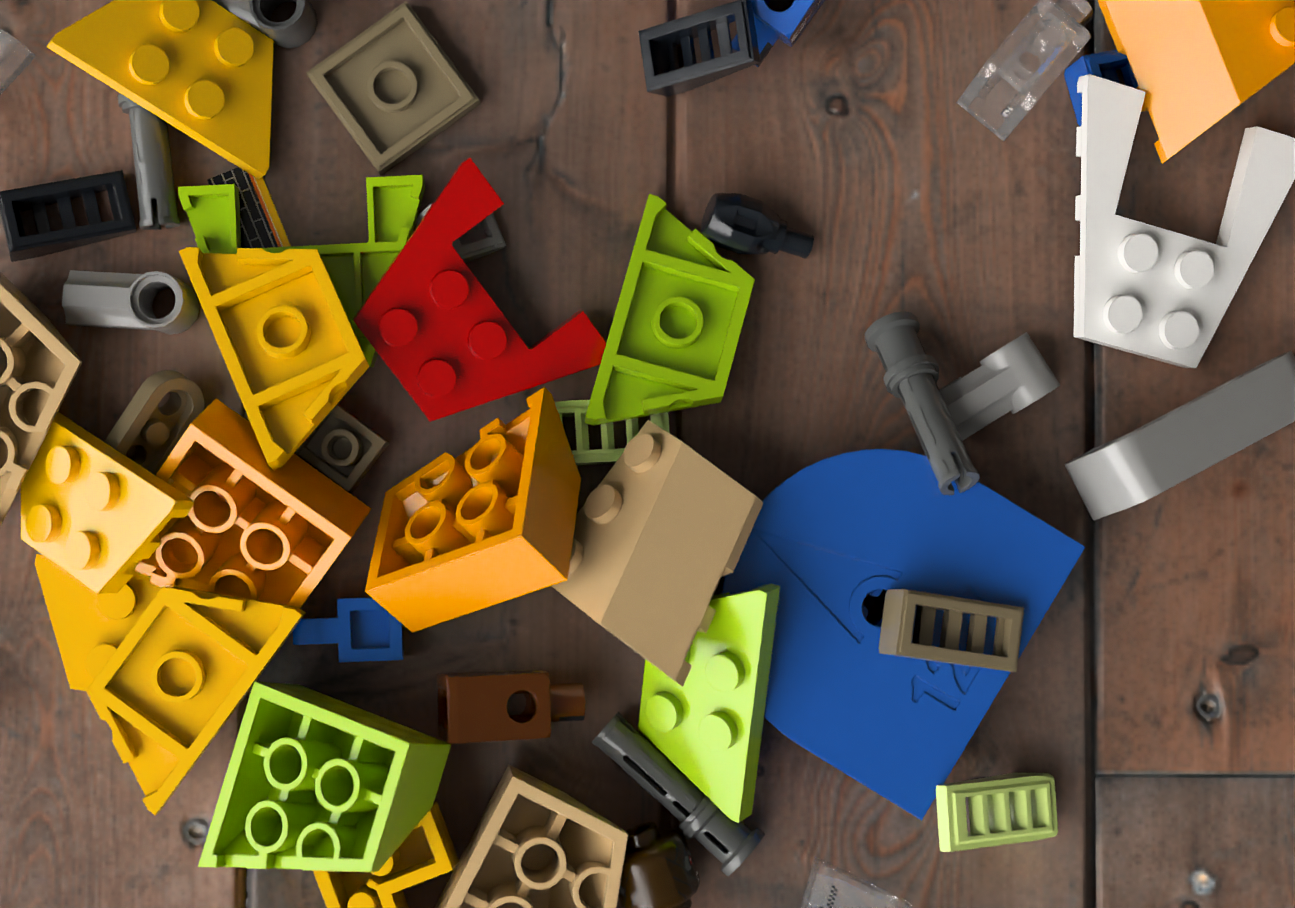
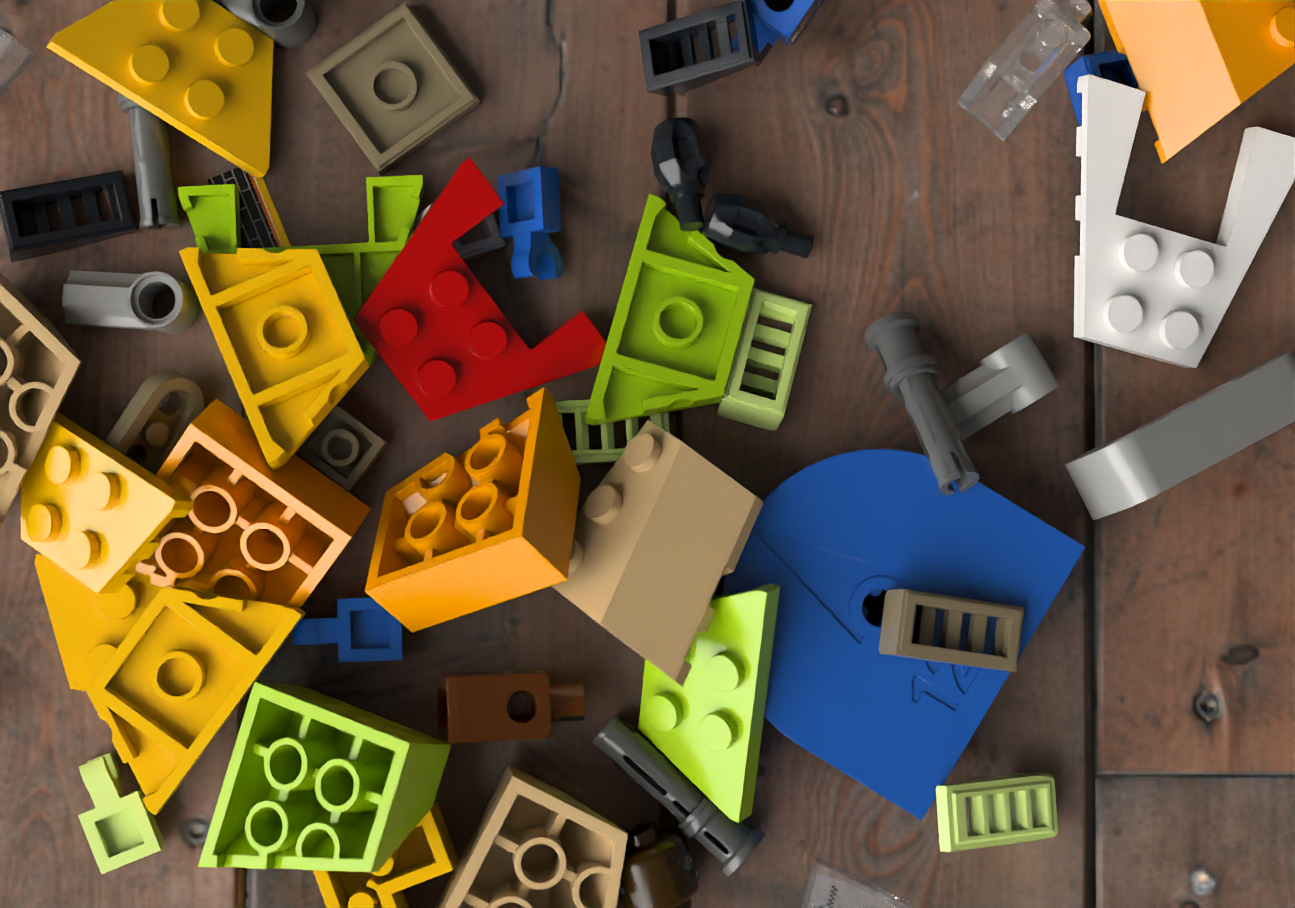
(119, 824): none -> yellowish green plate
(528, 217): none -> blue plate
(682, 167): none -> black piece
(750, 407): none -> yellowish green slope

